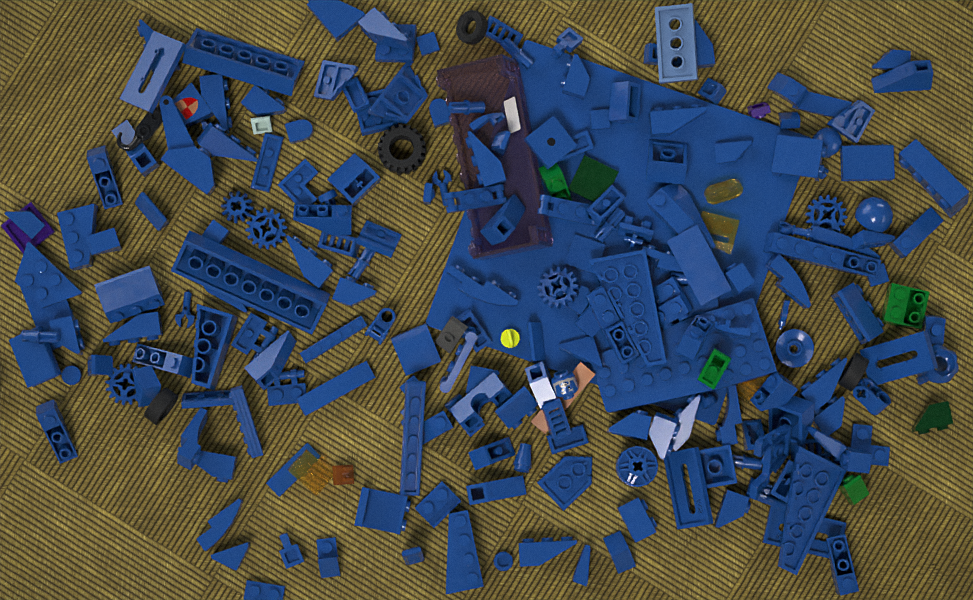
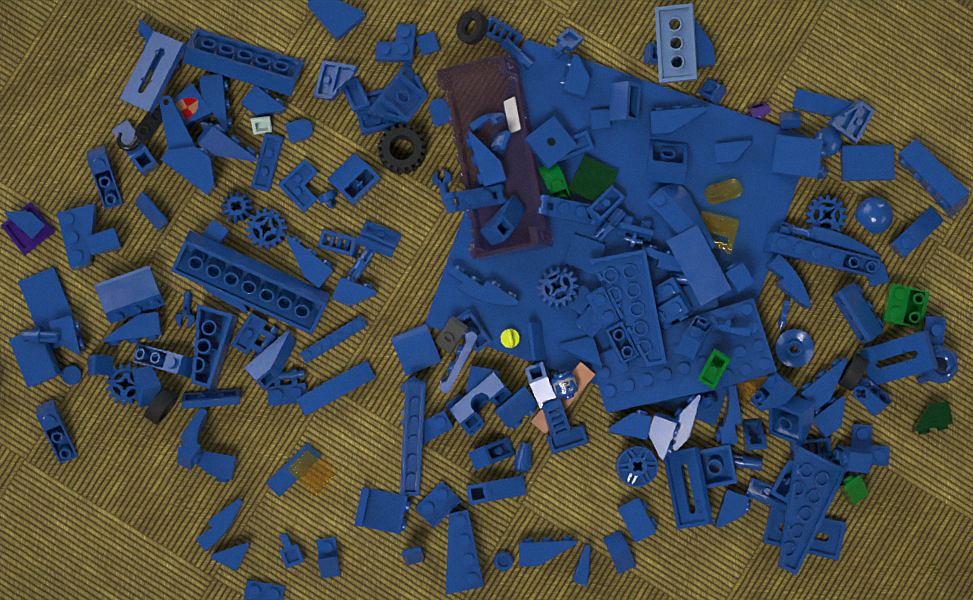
(43, 279): blue wing -> none
(247, 424): blue piece -> none
(327, 218): blue slope -> none
(343, 474): dark orange tile -> none
(380, 326): blue piece -> none
(381, 31): blue slope -> none
(429, 193): blue tile -> none
(466, 107): blue axle -> none
(567, 480): blue tile -> none
(775, 448): blue wing -> none
(788, 89): blue slope -> none
(829, 443): blue slope -> none
(841, 565): blue slope -> none
(870, 239): blue slope -> none
(892, 59): blue slope -> none
(907, 77): blue slope -> none

